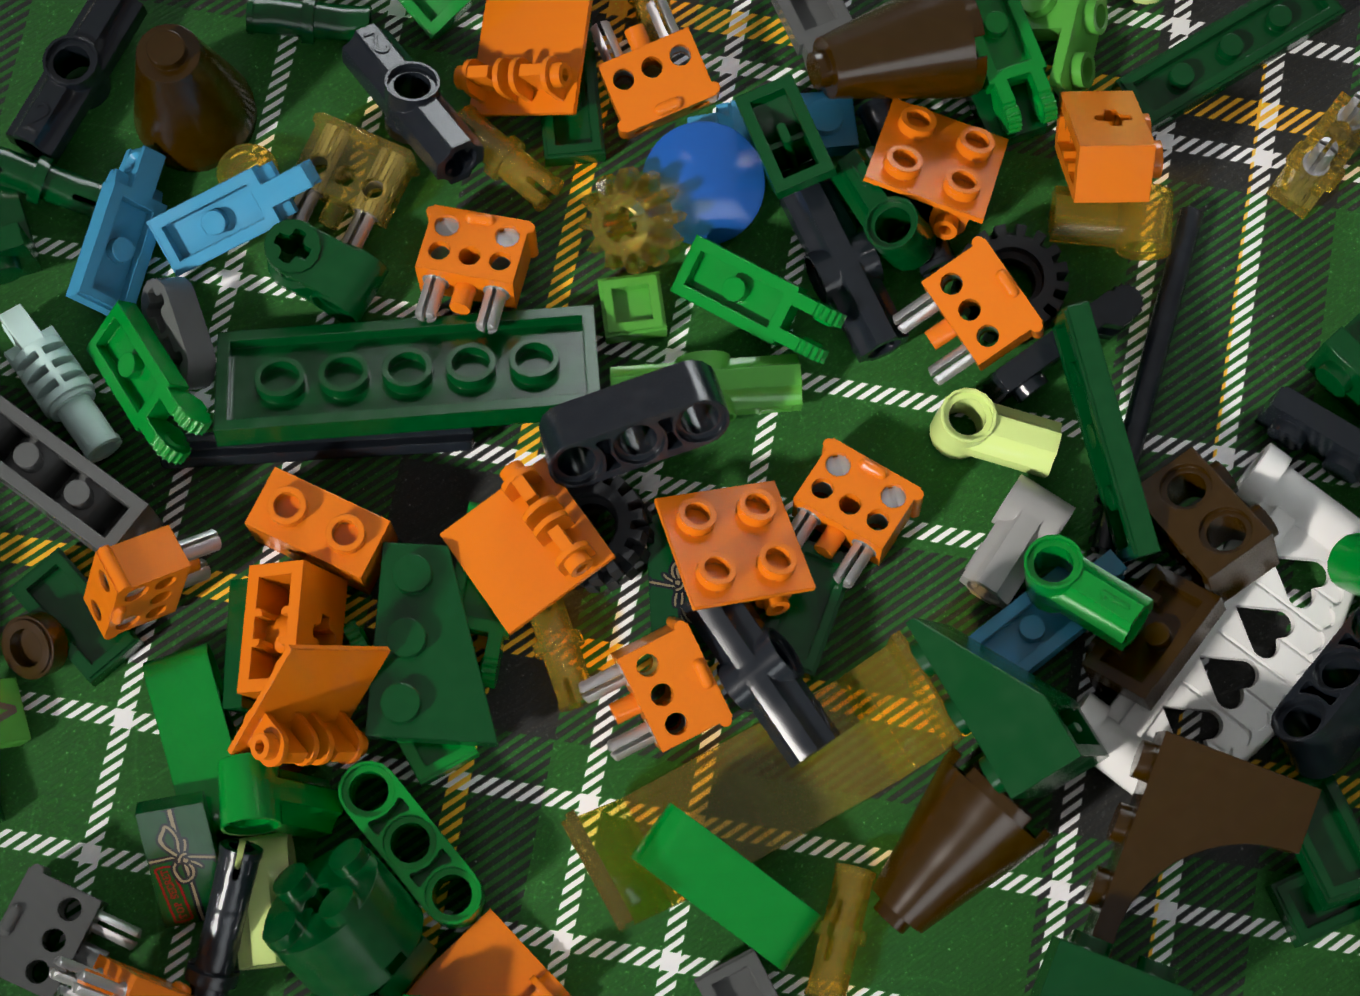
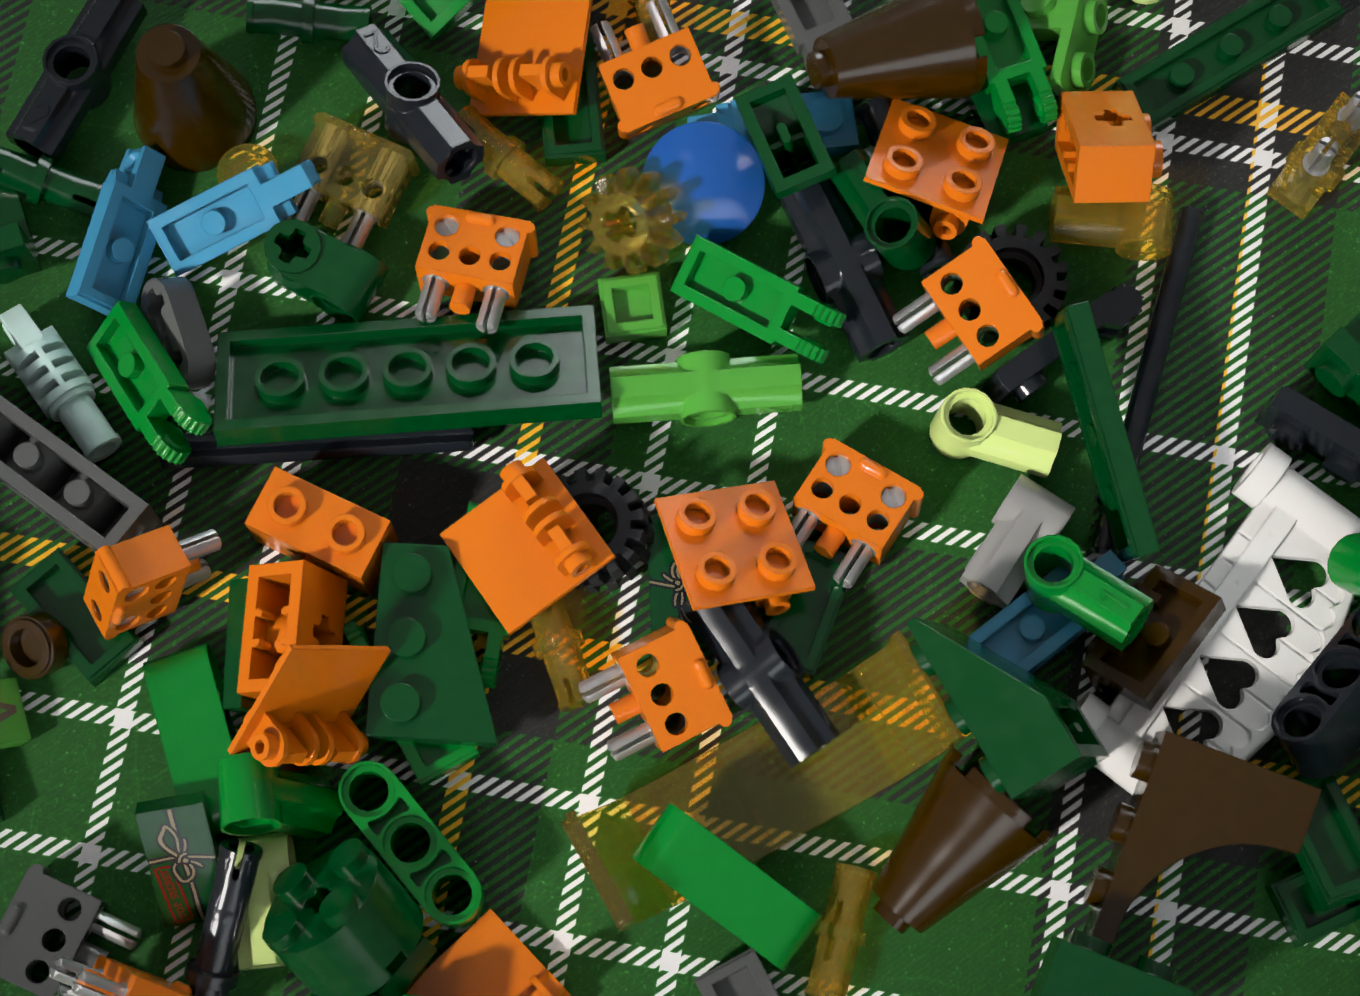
(633, 424): black beam -> none
(1197, 530): dark brown brick -> none

